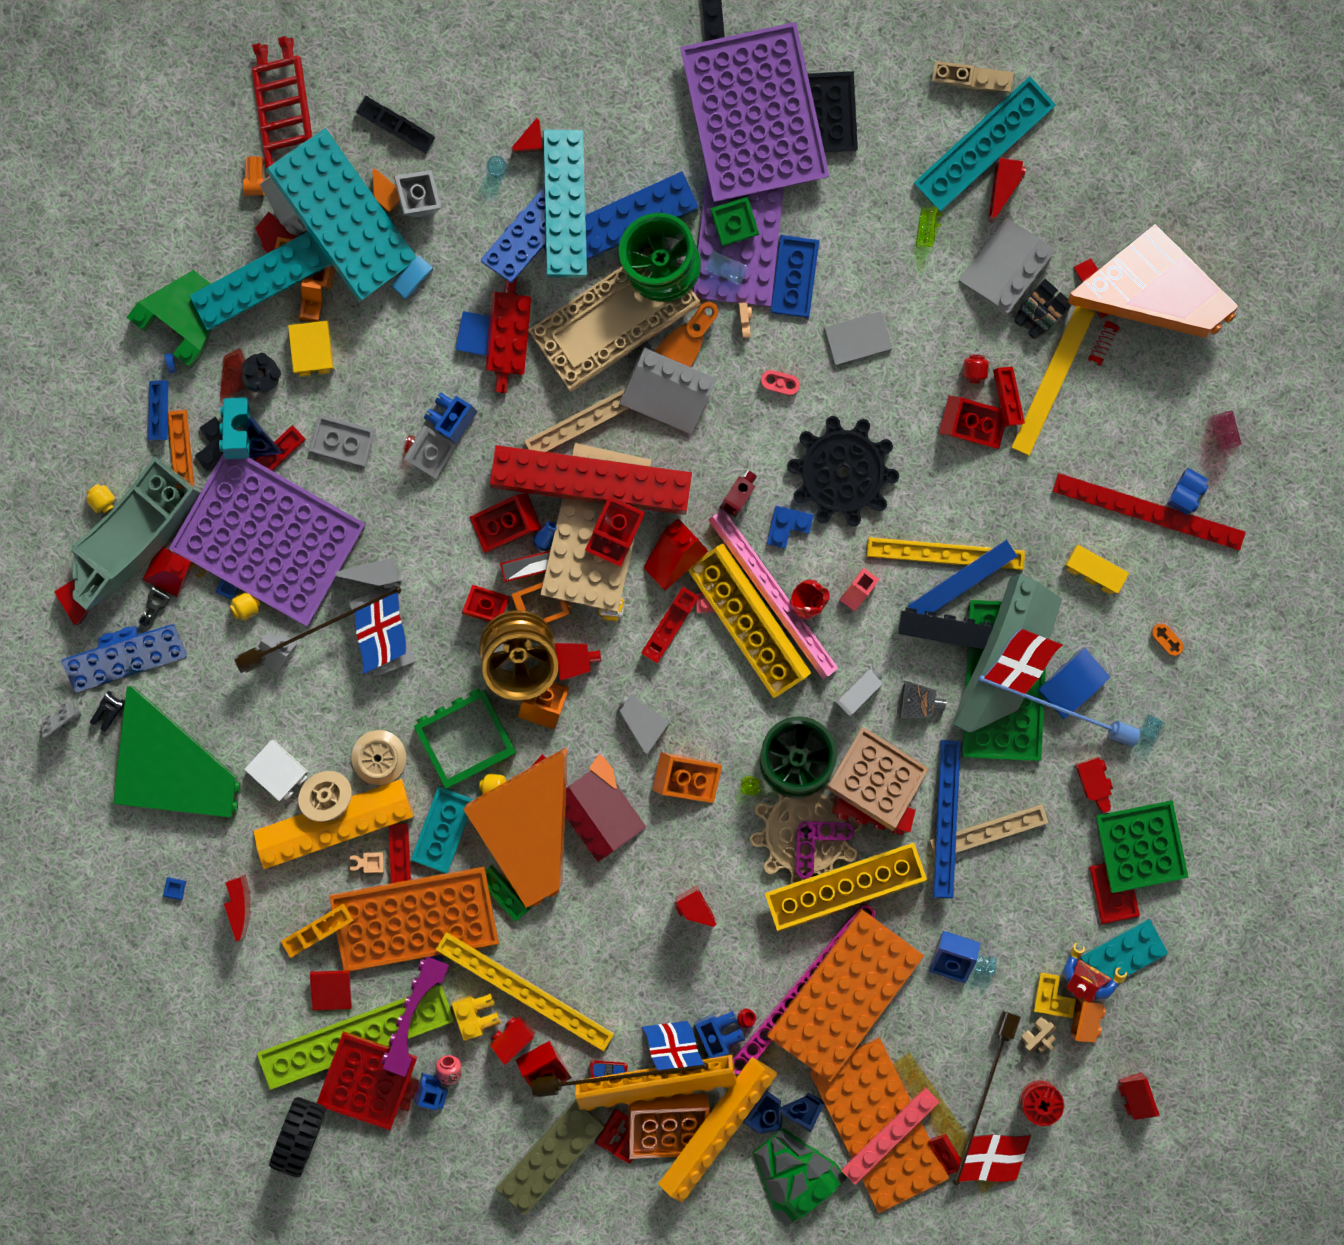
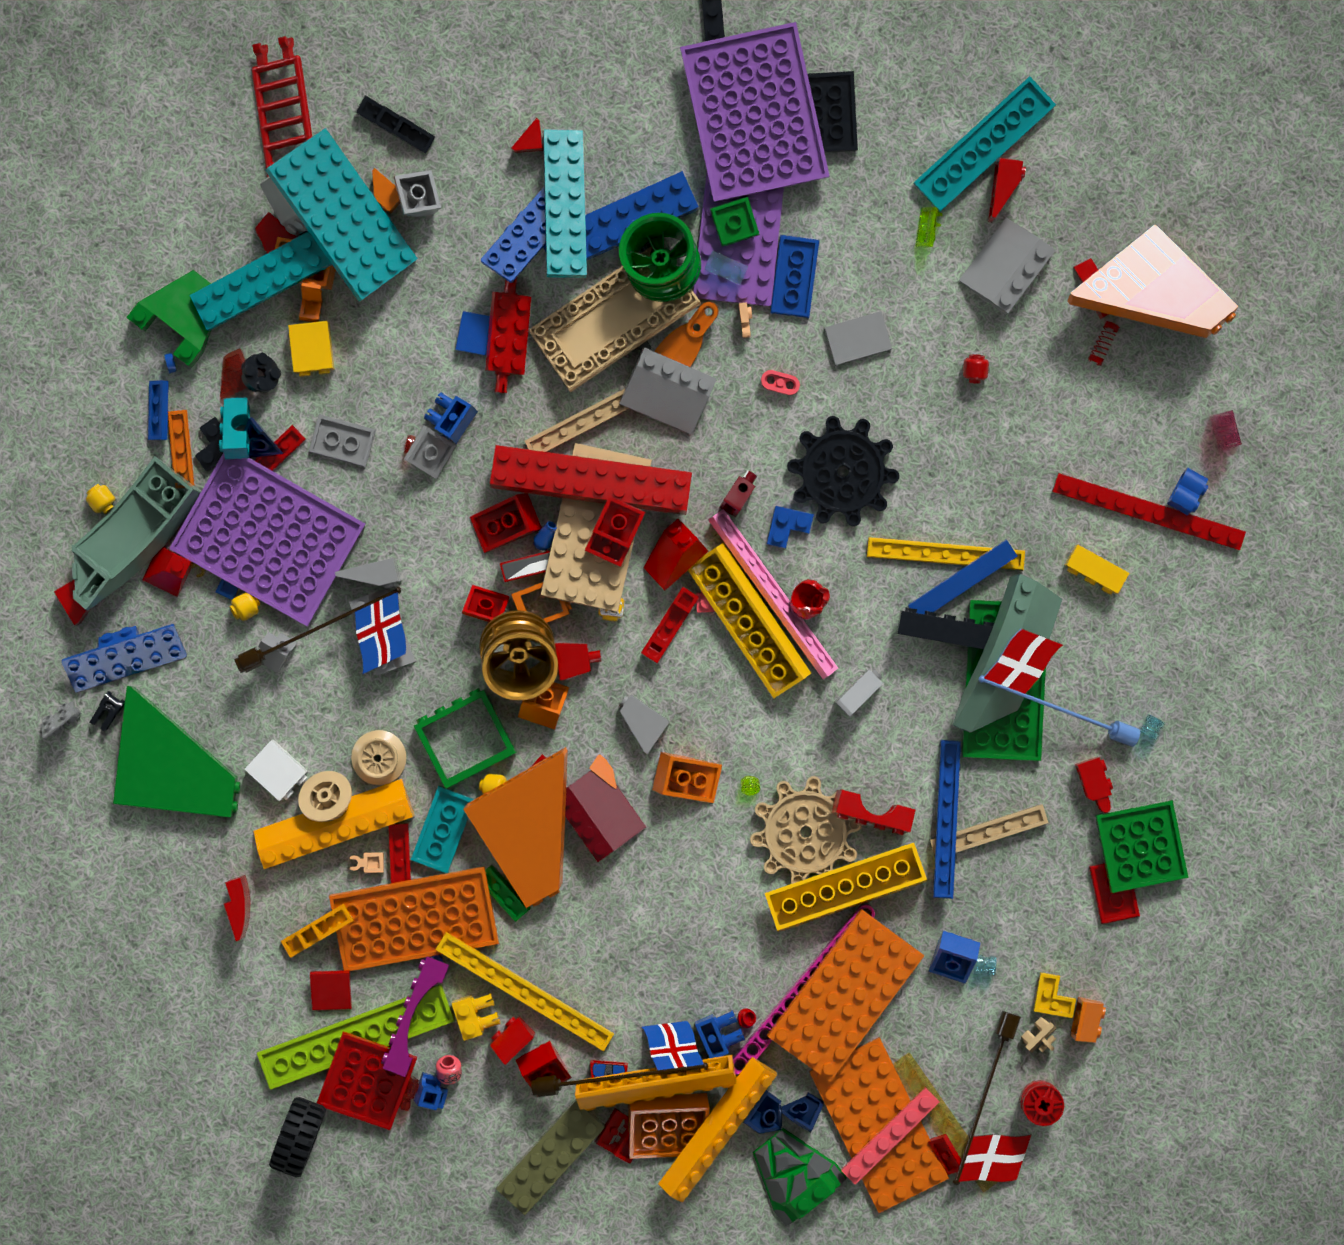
(147, 618): pearl dark grey piece -> none
(174, 888): blue tile -> none
(253, 176): orange piece -> none
(411, 277): dark azure slope -> none
(496, 170): clear light blue wheel -> none
(694, 907): red slope -> none
(802, 729): dark green wheel -> none
(816, 835): magenta beam -> none
(859, 589): coral slope -> none
(877, 778): medium nougat plate -> none
(919, 701): torso -> none
(972, 77): tan slope -> none
(972, 422): red slope -> none
(1009, 396): red plate -> none
(1036, 312): black hips -> none
(1052, 380): yellow tile -> none
(1074, 682): blue slope -> none
(1087, 981): torso -> none
(1127, 951): teal plate -> none
(1138, 1097): red slope -> none
(1164, 642): orange beam -> none

